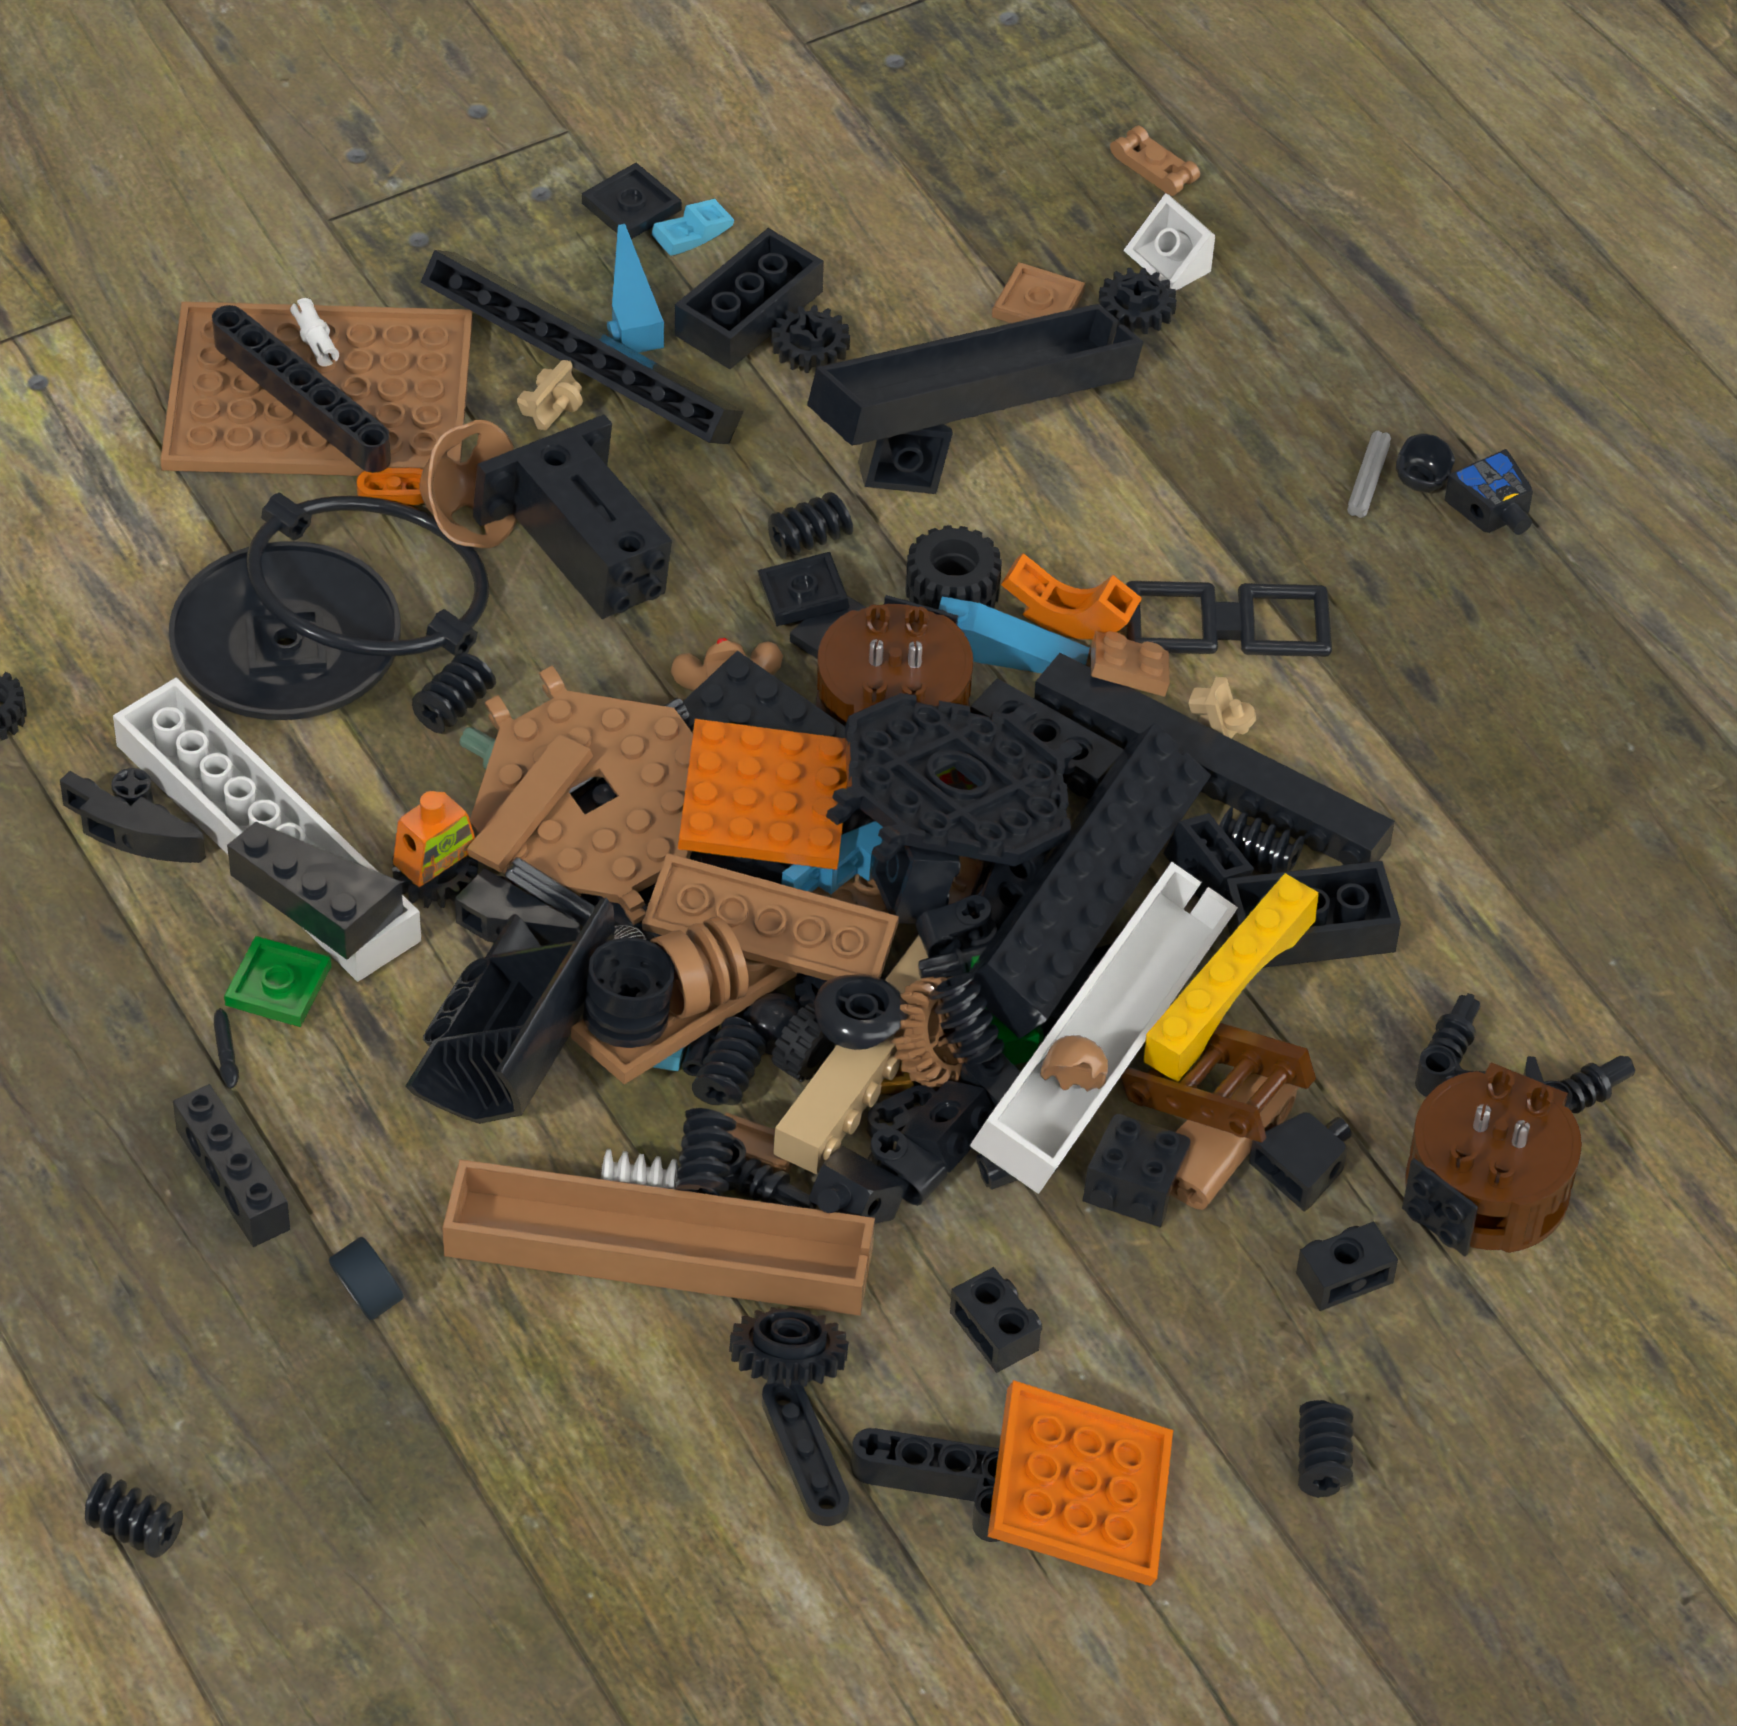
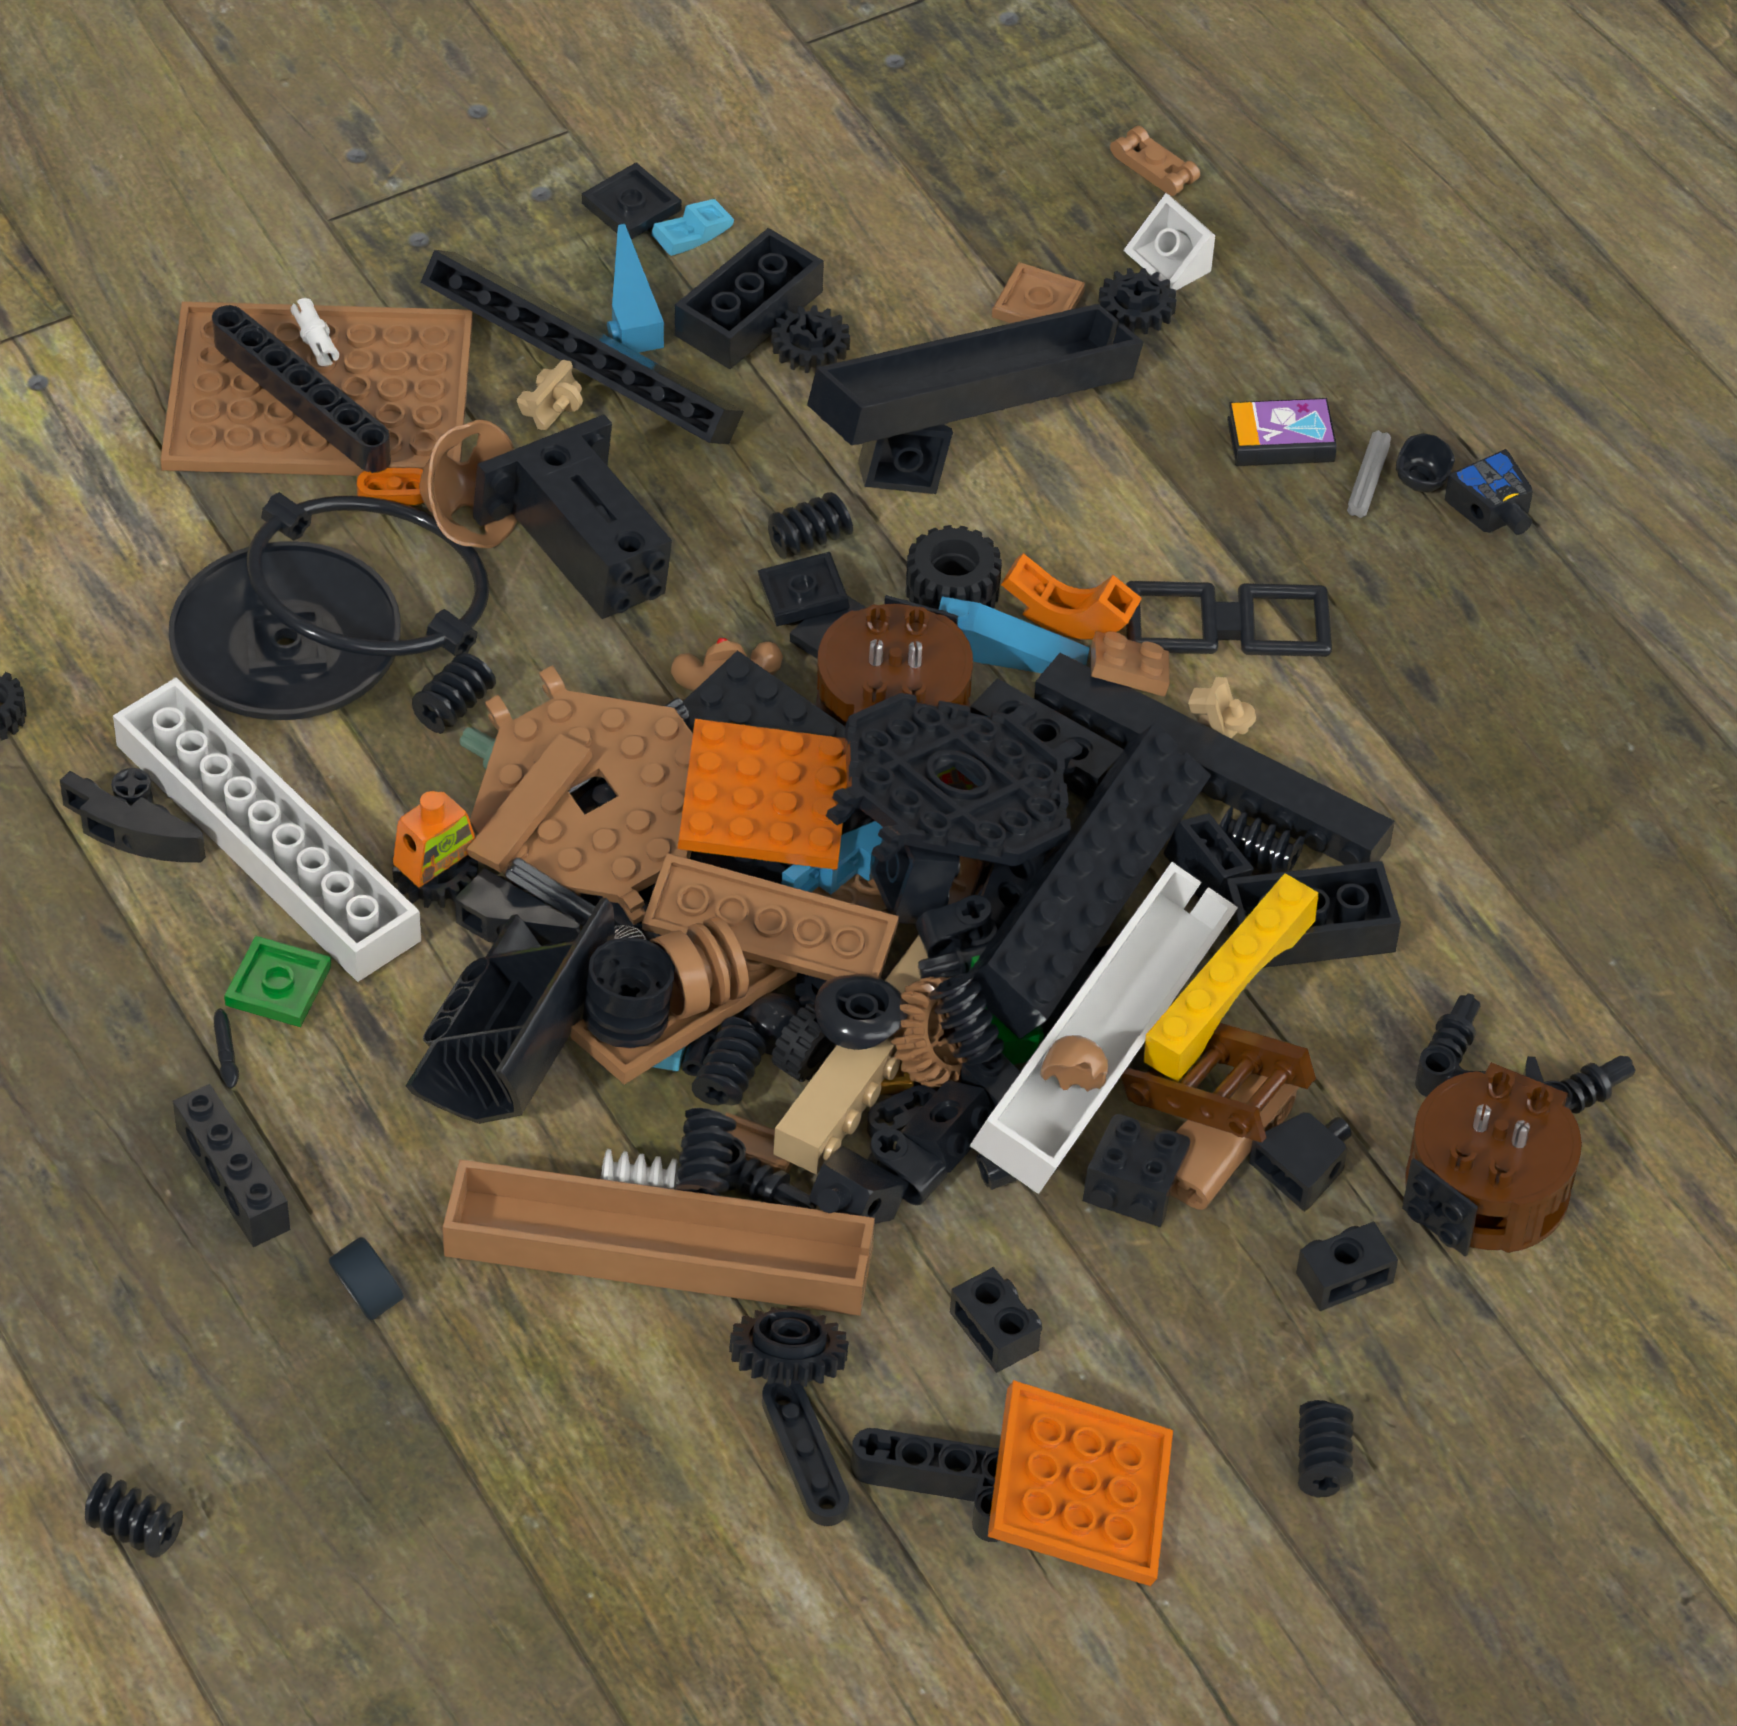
(315, 888): black wedge -> none
(1281, 432): none -> piece

